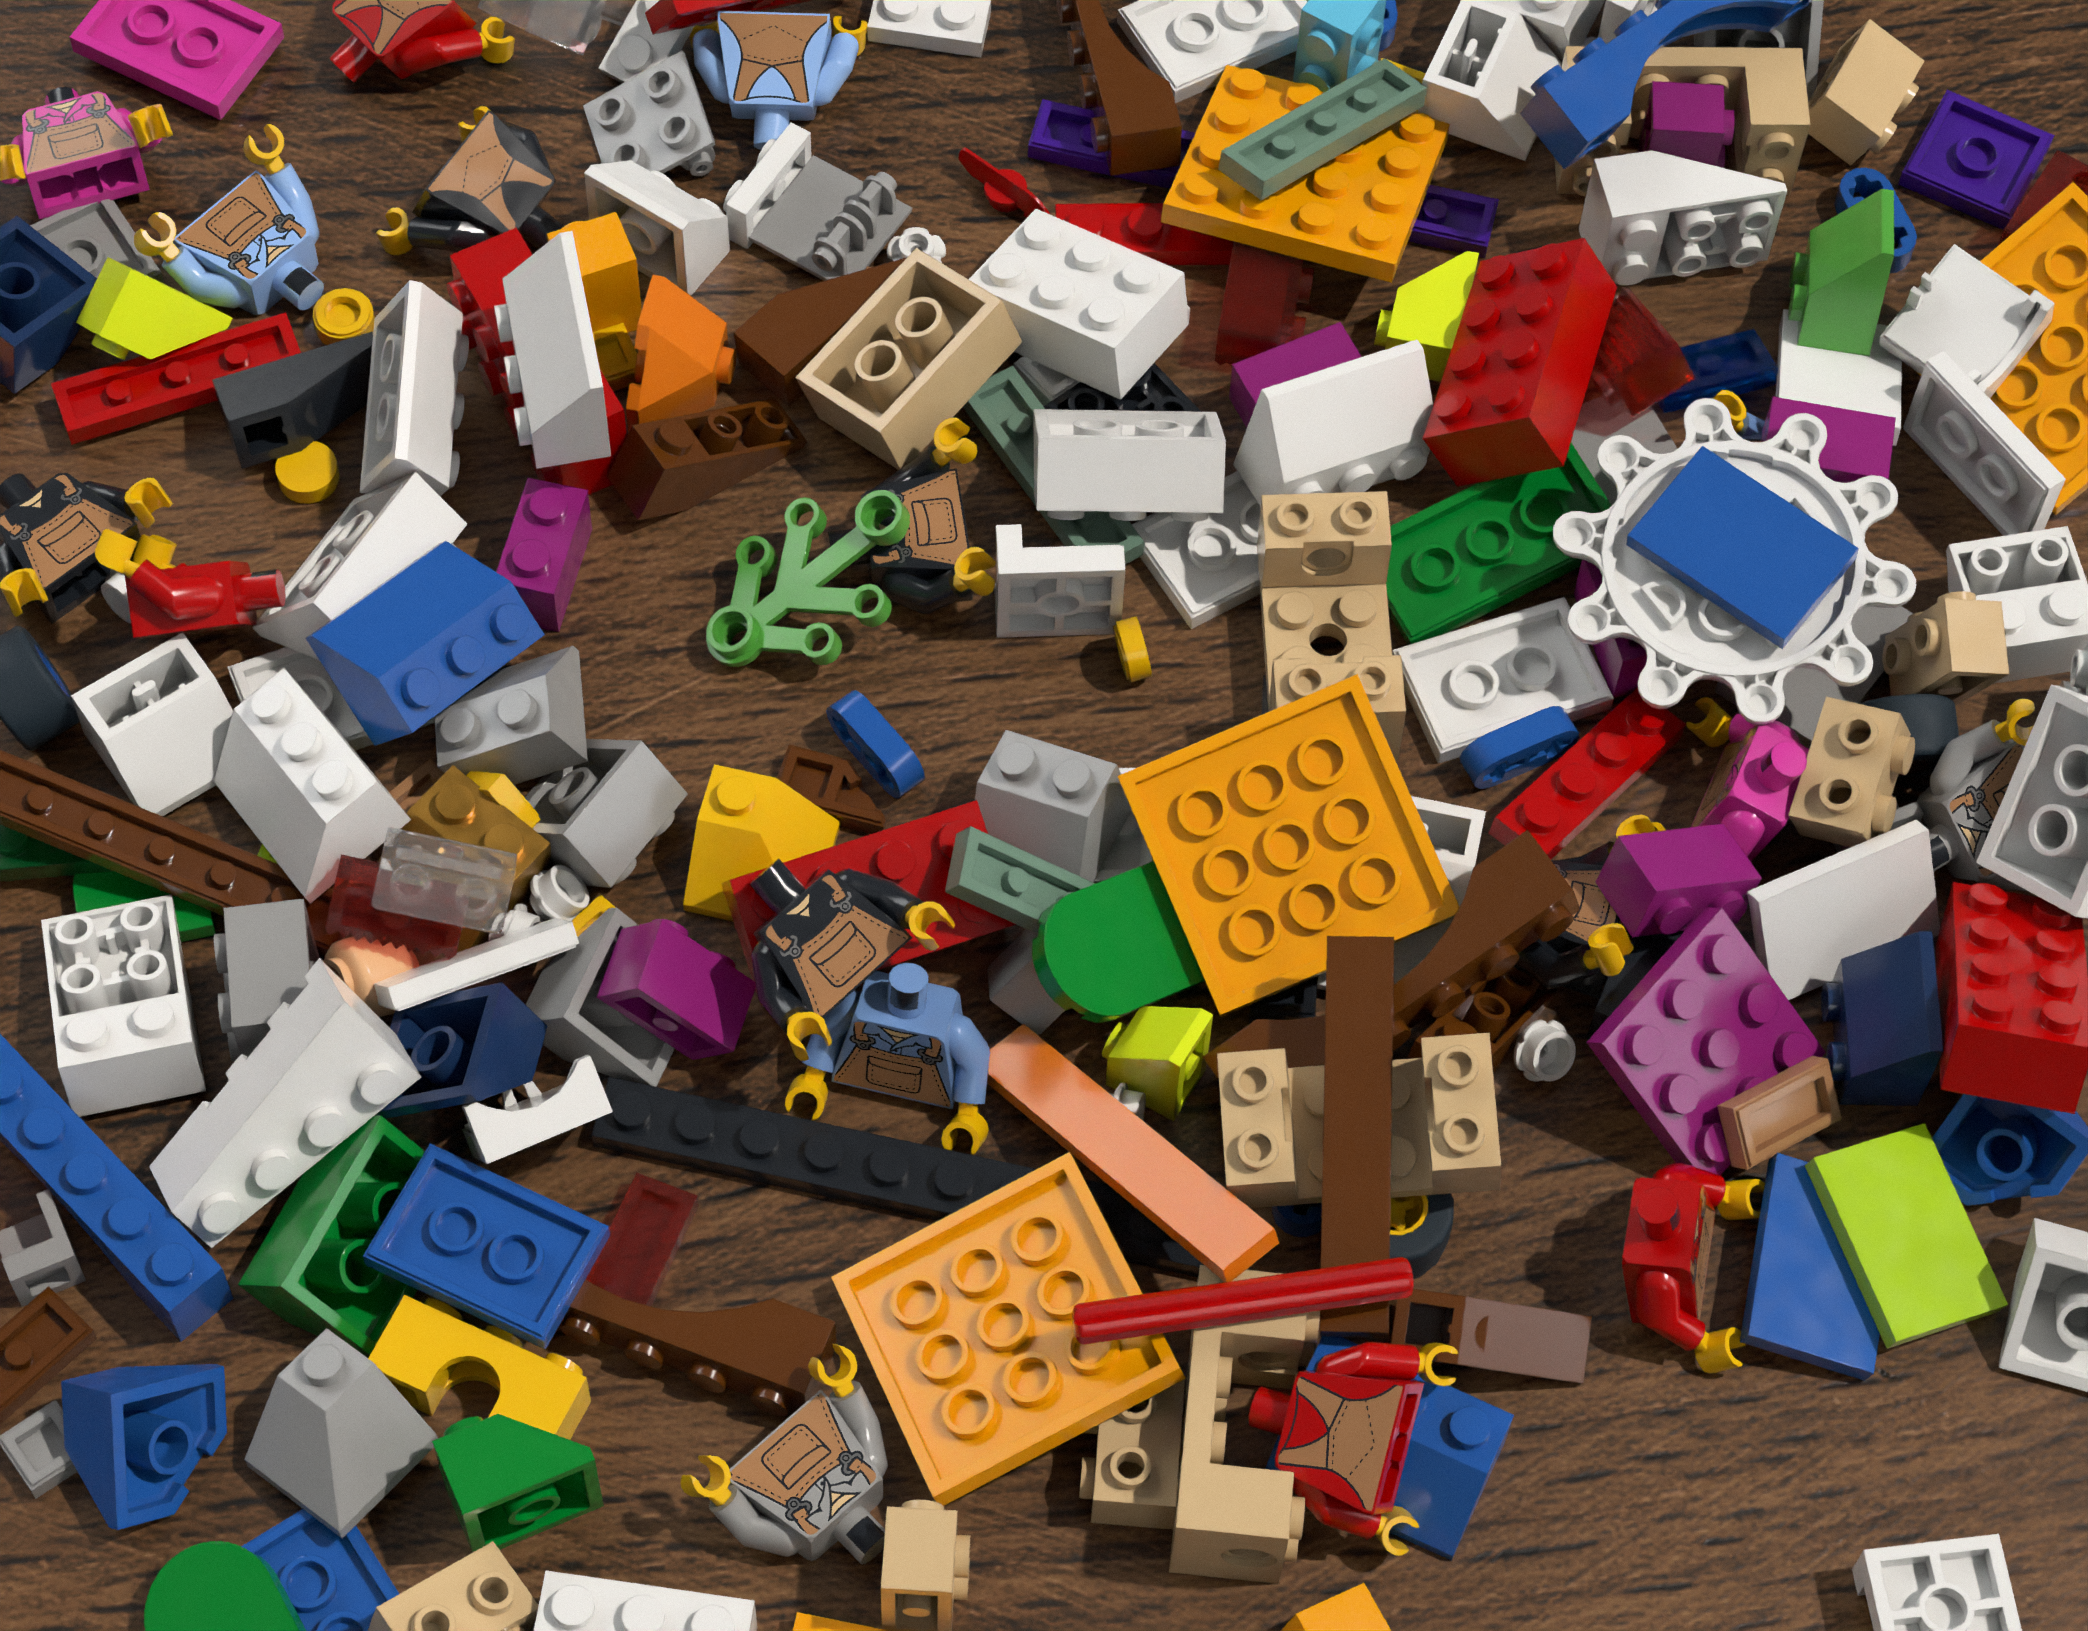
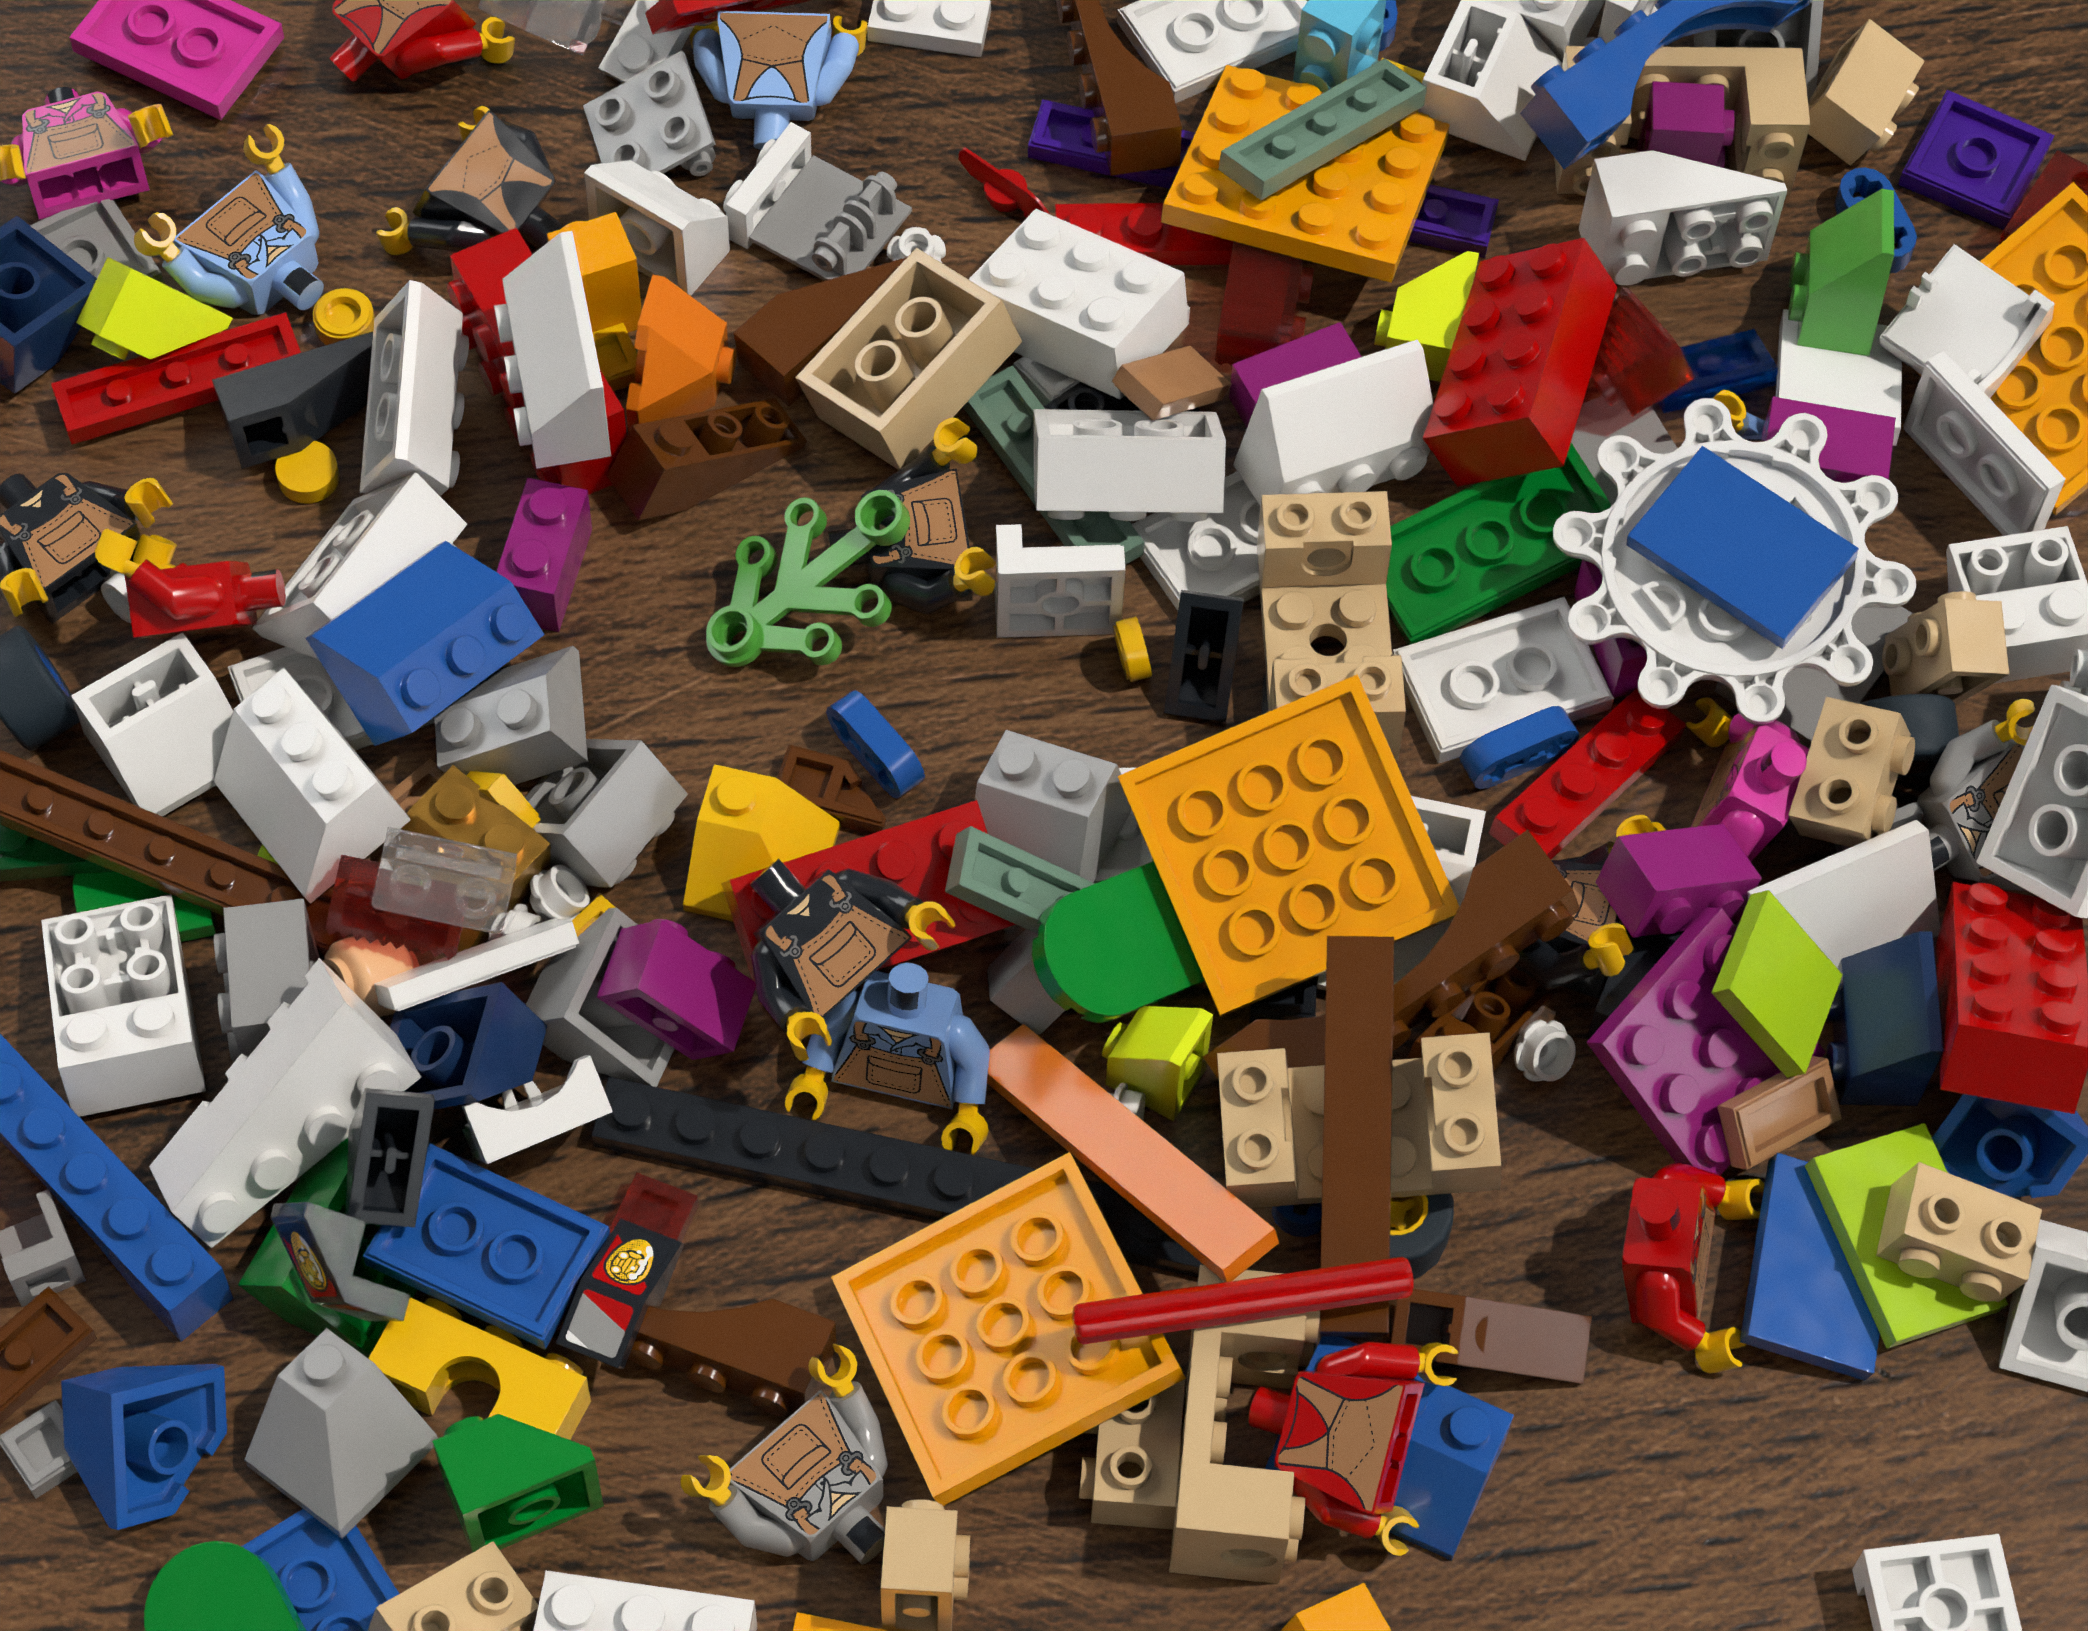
(324, 1256): none -> clear smoke slope
(388, 1156): none -> black slope
(616, 1292): none -> slope
(1171, 382): none -> medium nougat tile
(1204, 655): none -> black slope
(1777, 983): none -> lime tile
(1959, 1233): none -> tan brick

